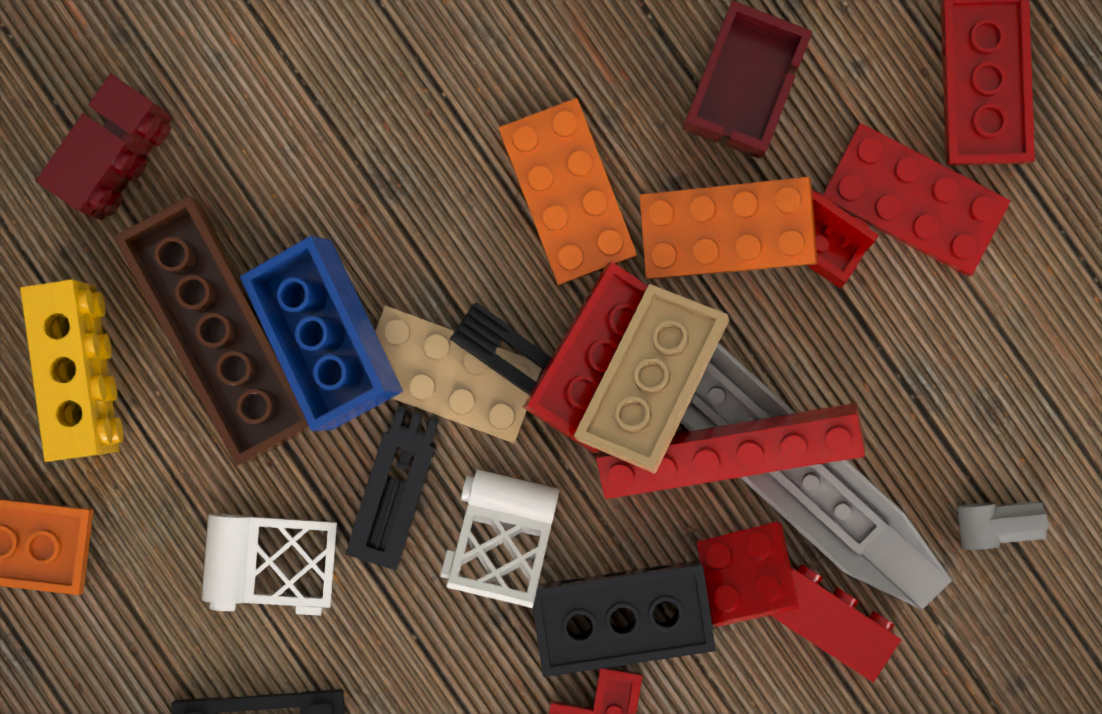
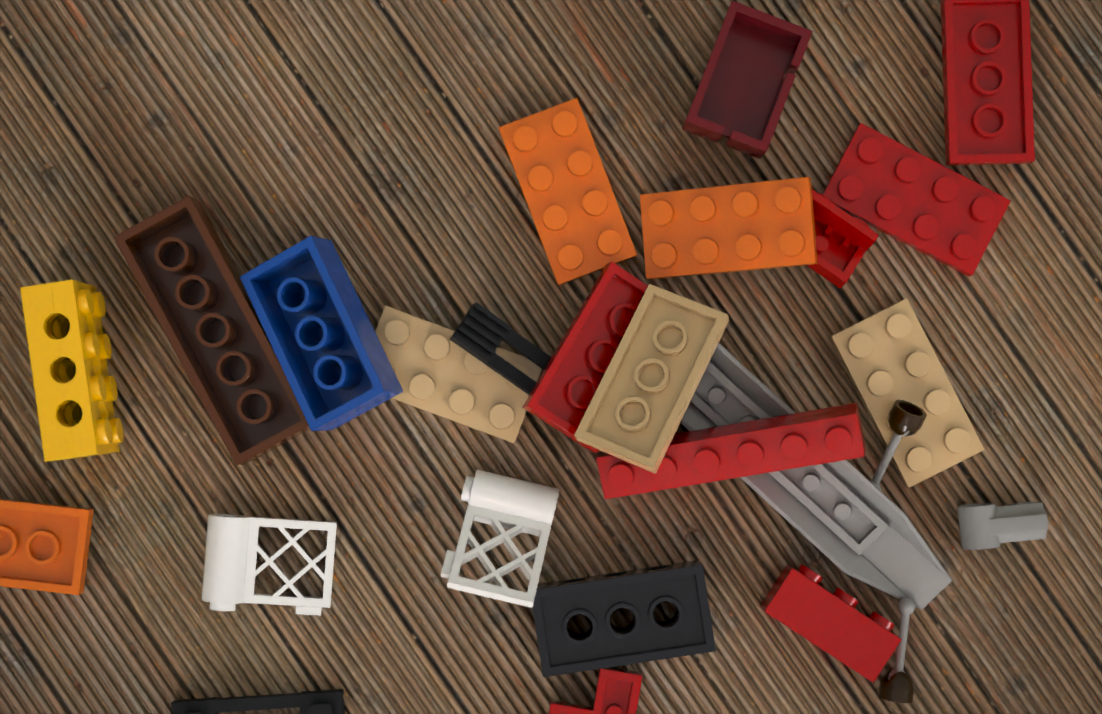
(101, 160): dark red piece -> none
(391, 503): black hinge -> none
(747, 574): red plate -> none
(894, 361): none -> tan plate
(897, 684): none -> hinge
(904, 420): none -> dark brown hinge

